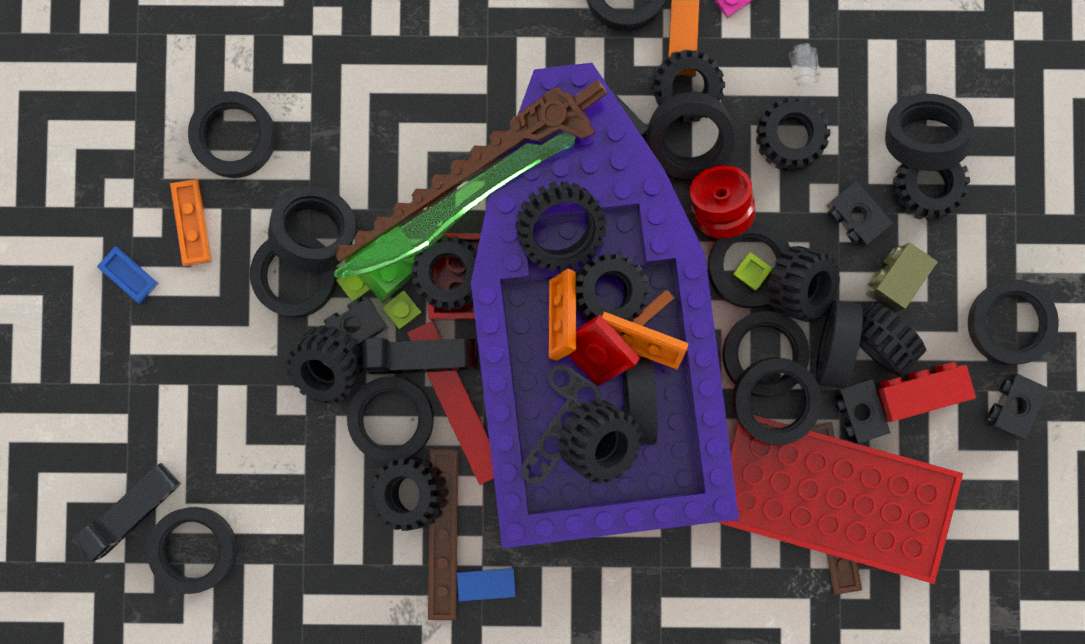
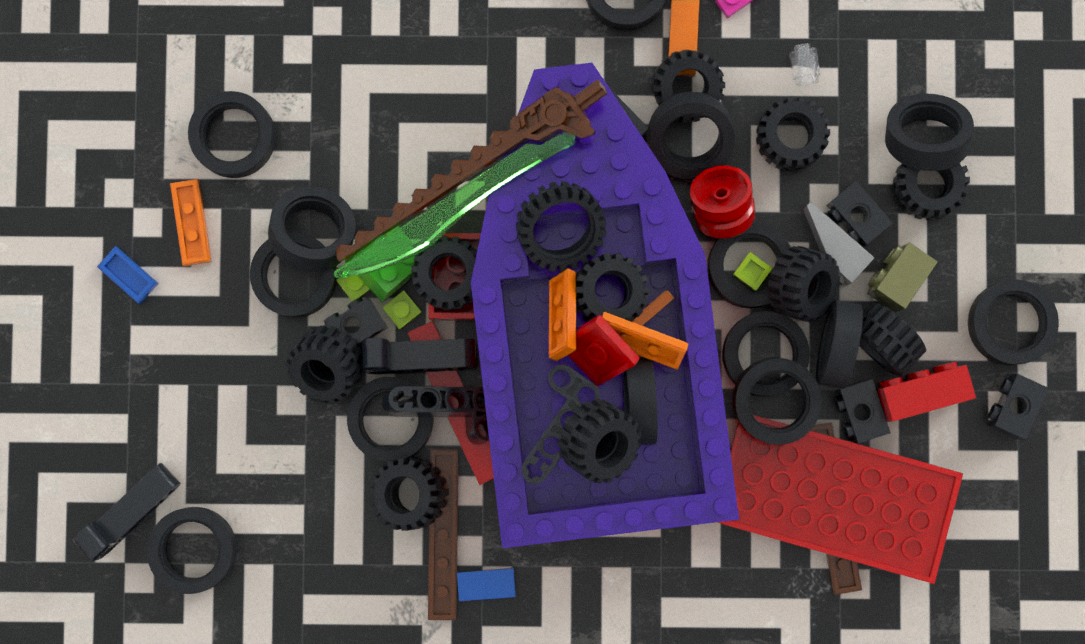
(440, 406): none -> black beam
(836, 242): none -> light grey slope

